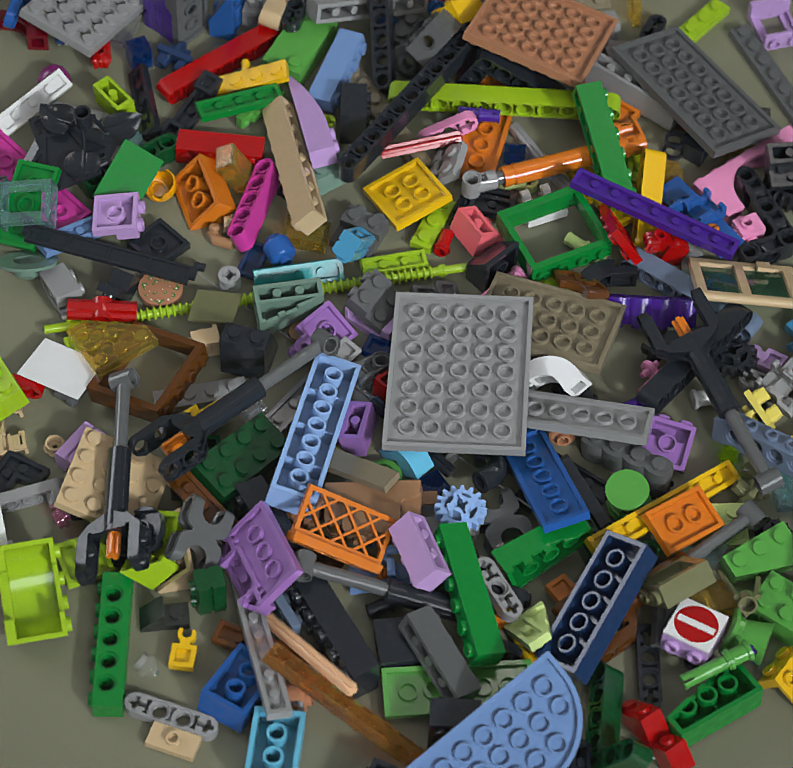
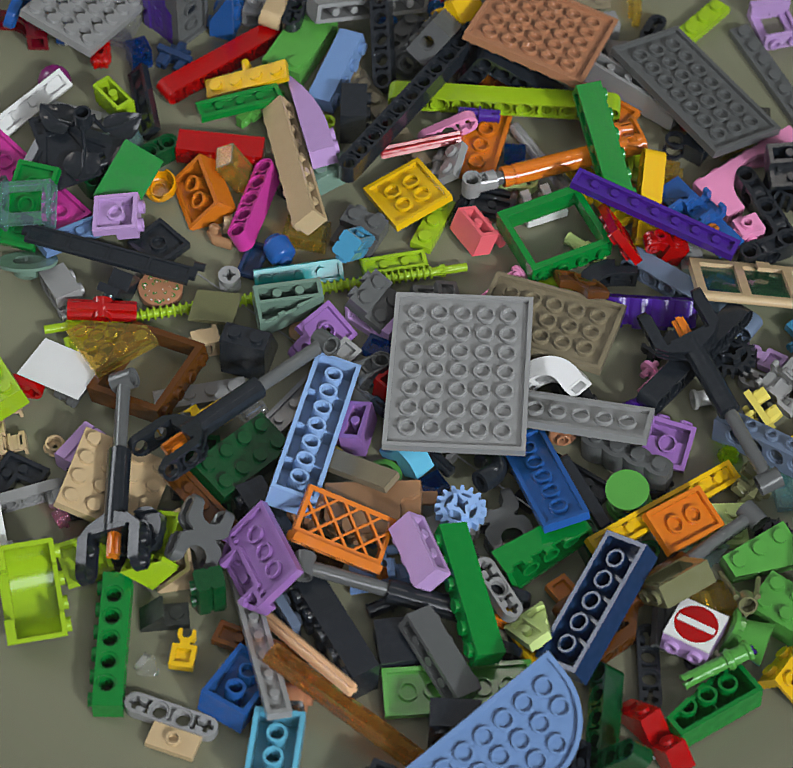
(187, 116): black slope -> none
(441, 247): red pin -> none
(495, 258): black slope -> none

